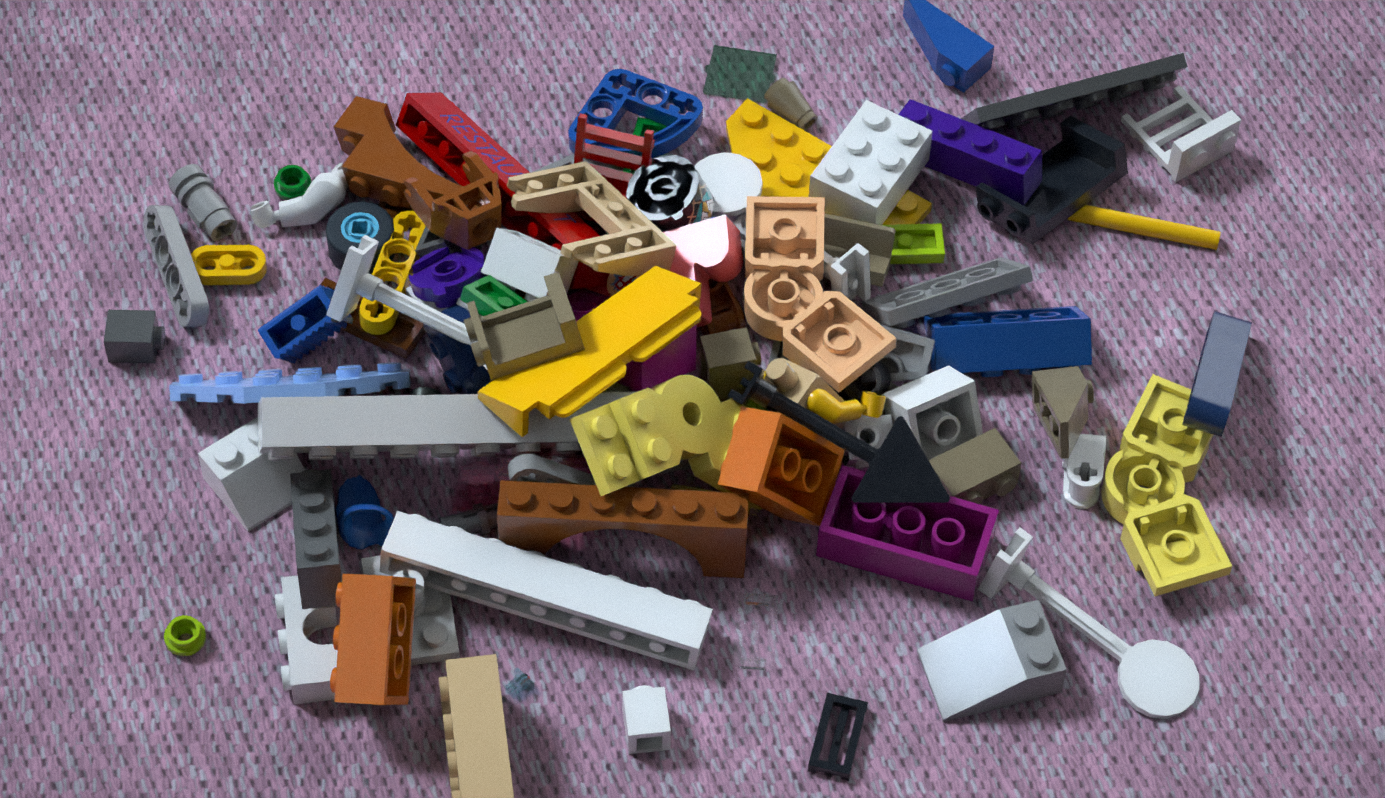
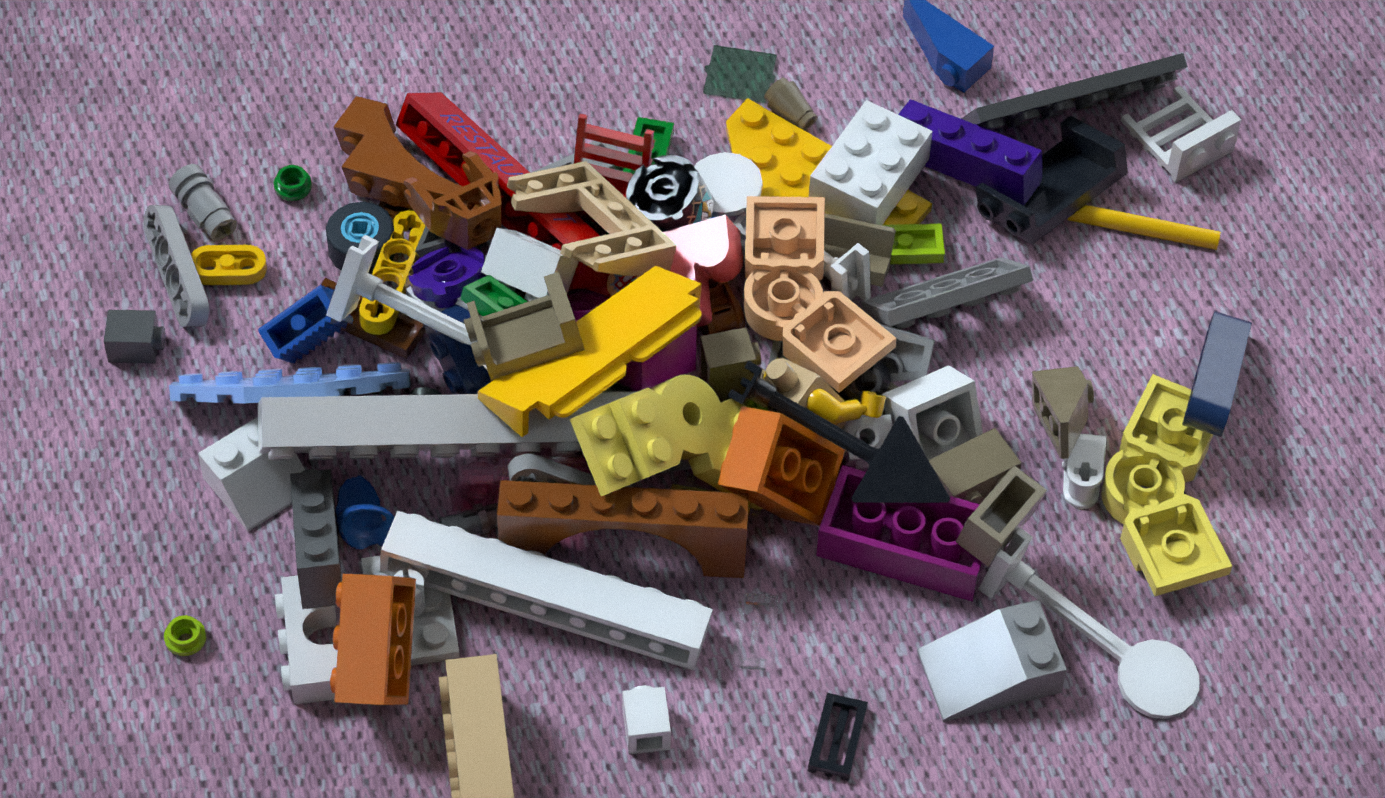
(318, 201): white arm -> none
(519, 683): clear light blue piece -> none
(619, 101): blue beam -> none
(1001, 515): none -> dark tan piece
(1010, 340): blue slope -> none

